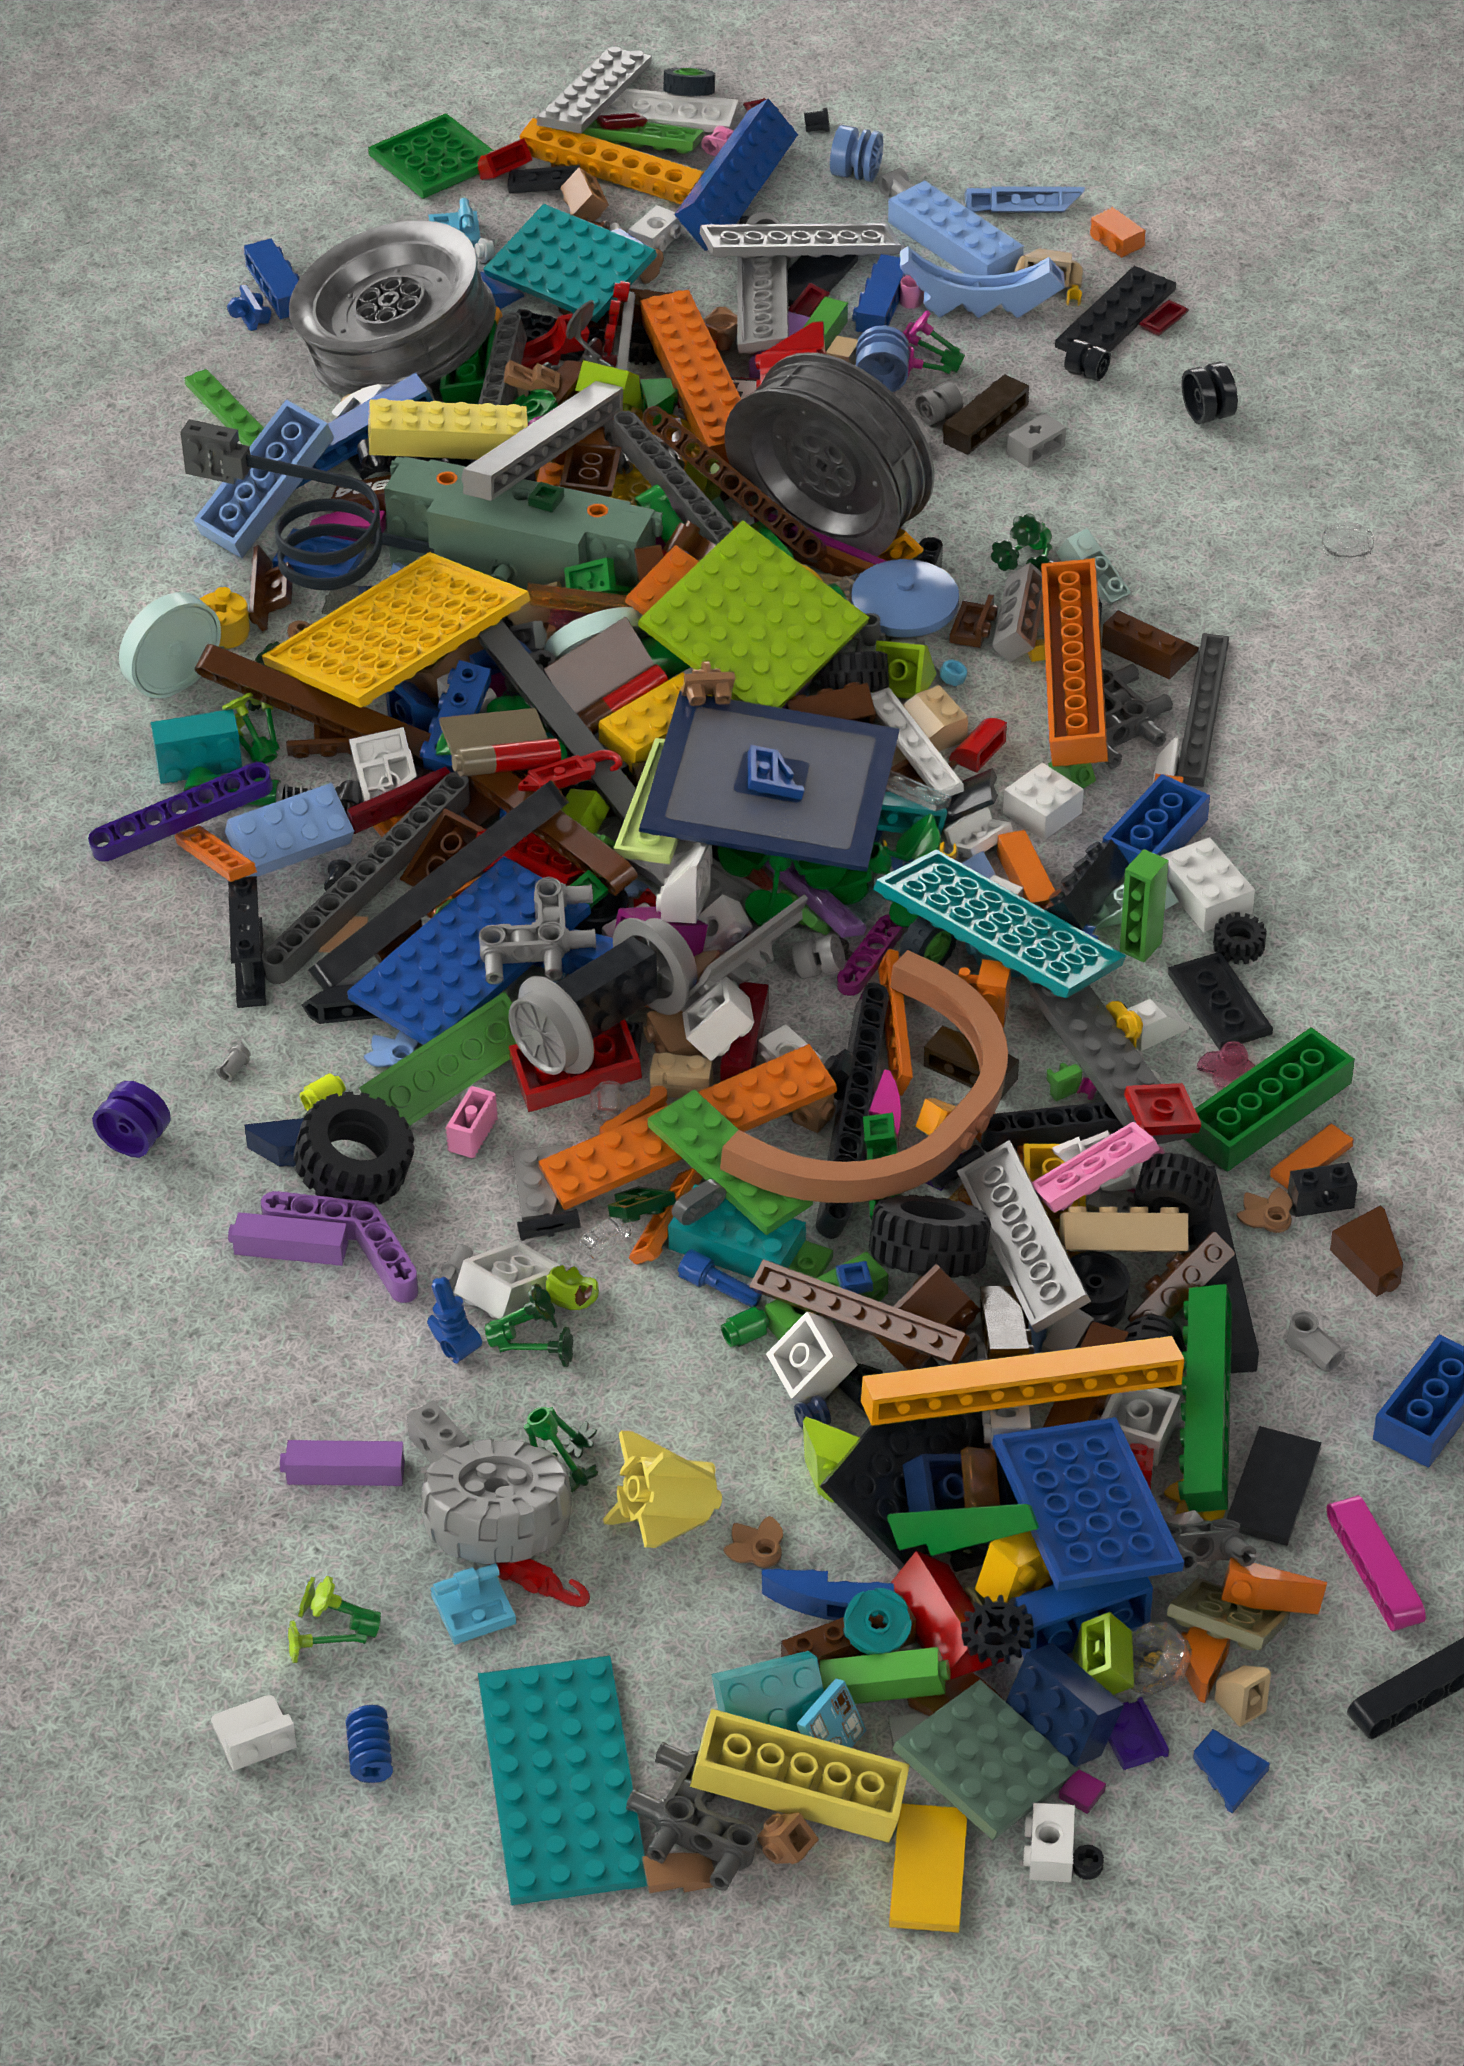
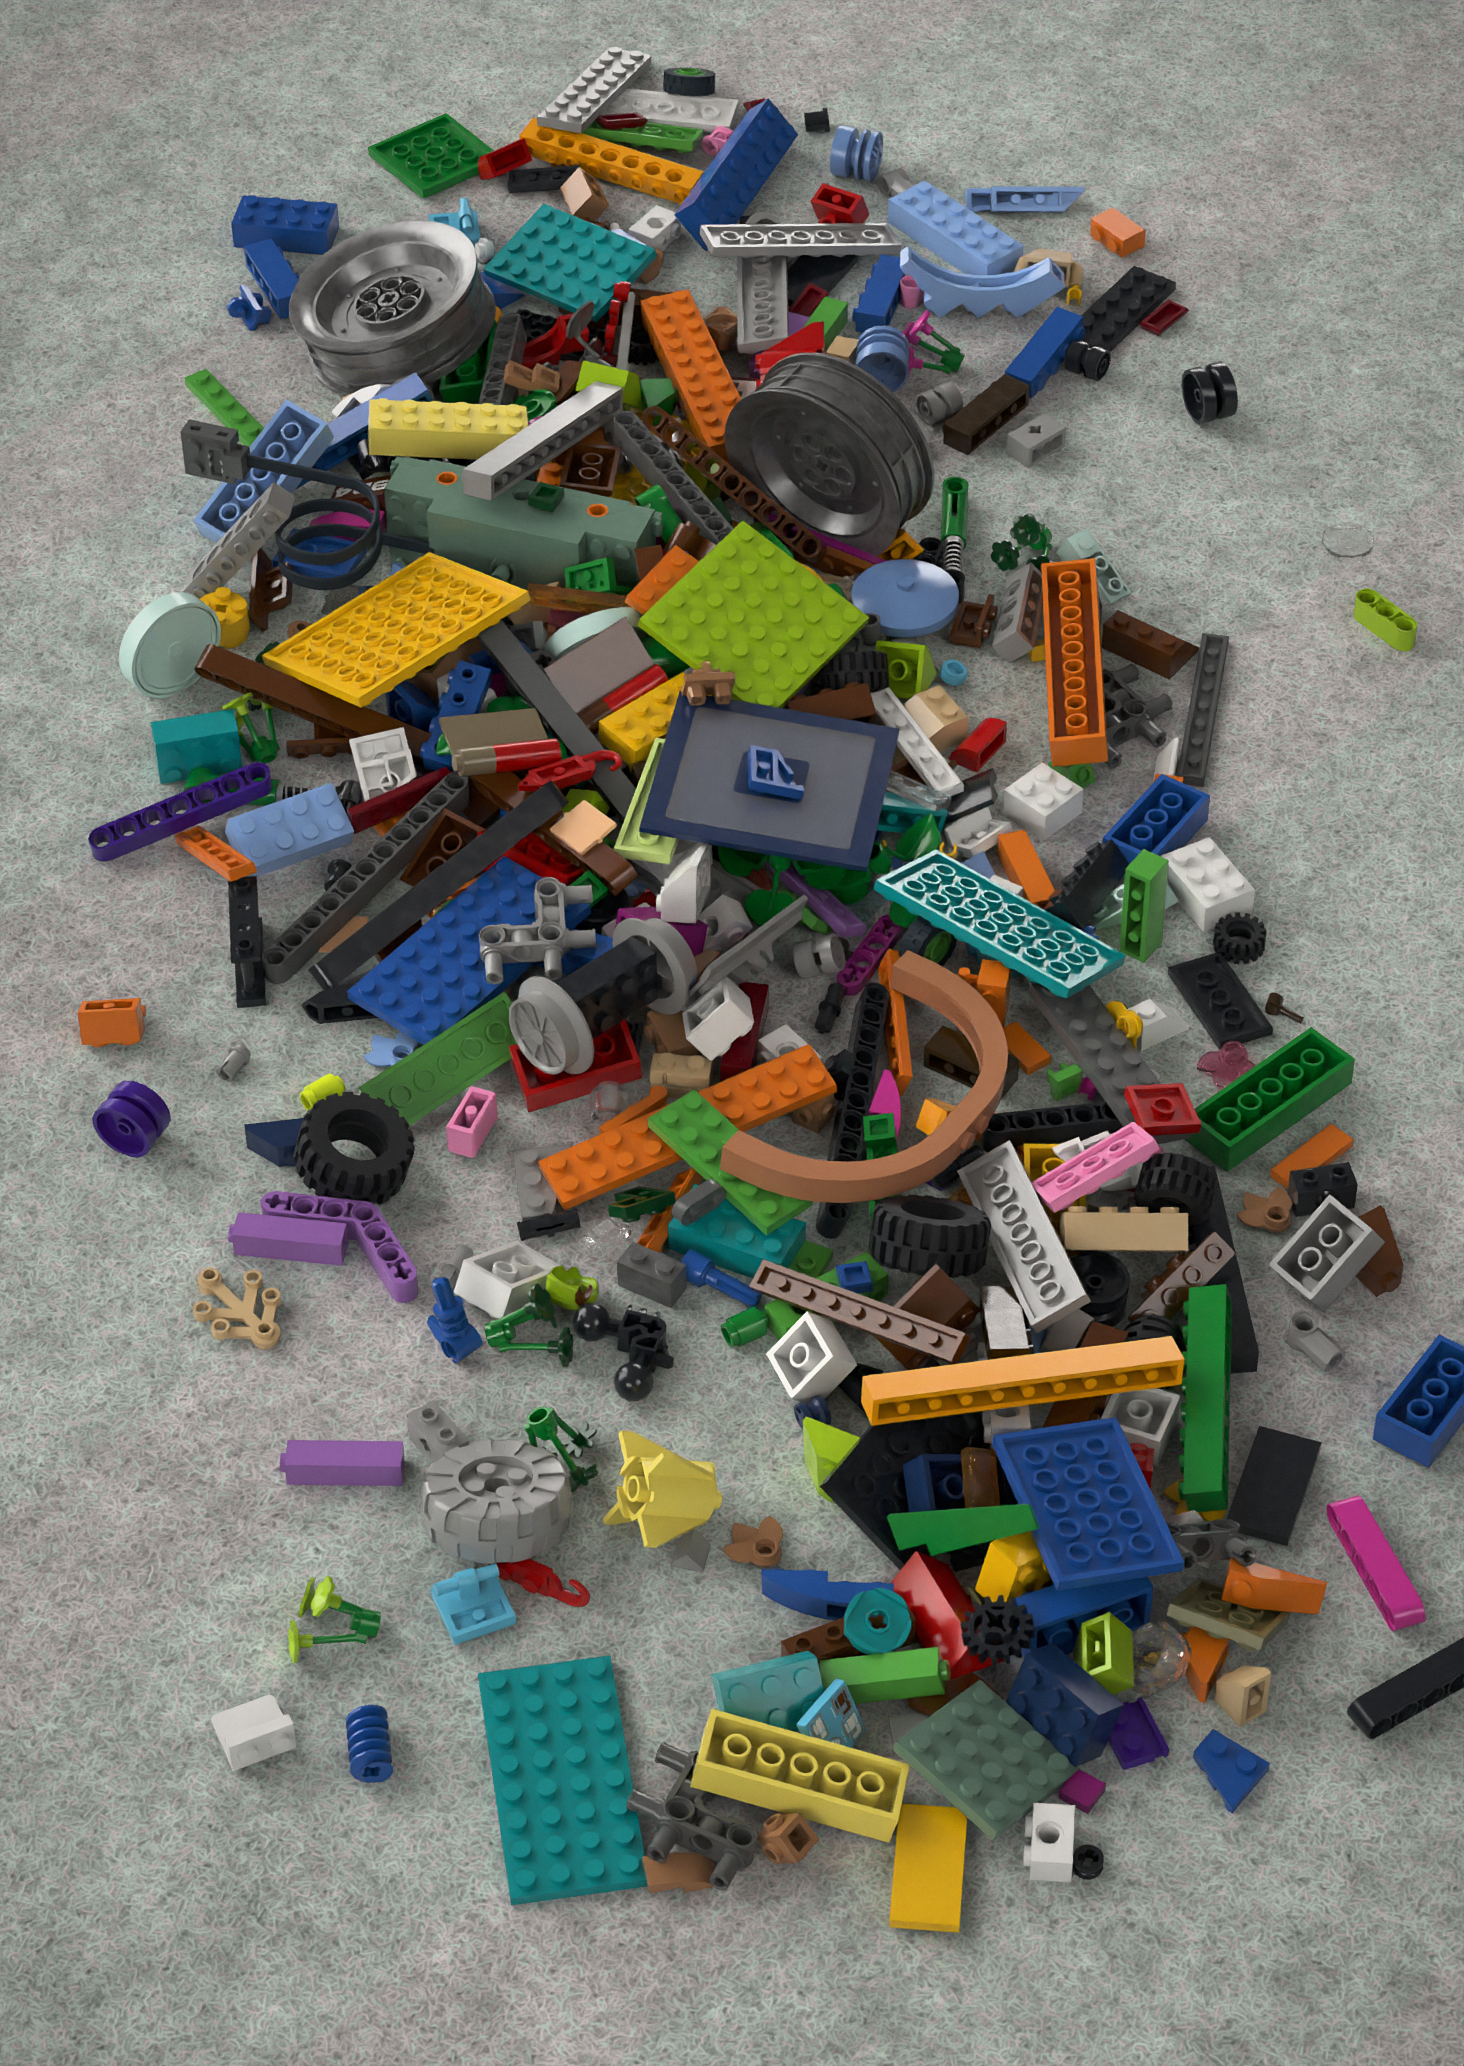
(111, 1021): none -> orange brick
(211, 1283): none -> tan plant
(240, 541): none -> light grey brick
(291, 224): none -> blue brick
(583, 827): none -> light nougat piece
(638, 1334): none -> black piece
(651, 1274): none -> flat silver brick
(691, 1552): none -> light grey slope
(830, 1008): none -> black axle
(838, 206): none -> red brick
(954, 529): none -> green piece
(1025, 1048): none -> orange tile
(1046, 349): none -> blue brick
(1275, 1007): none -> dark brown hand
(1326, 1253): none -> light grey brick
(1385, 619): none -> lime beam

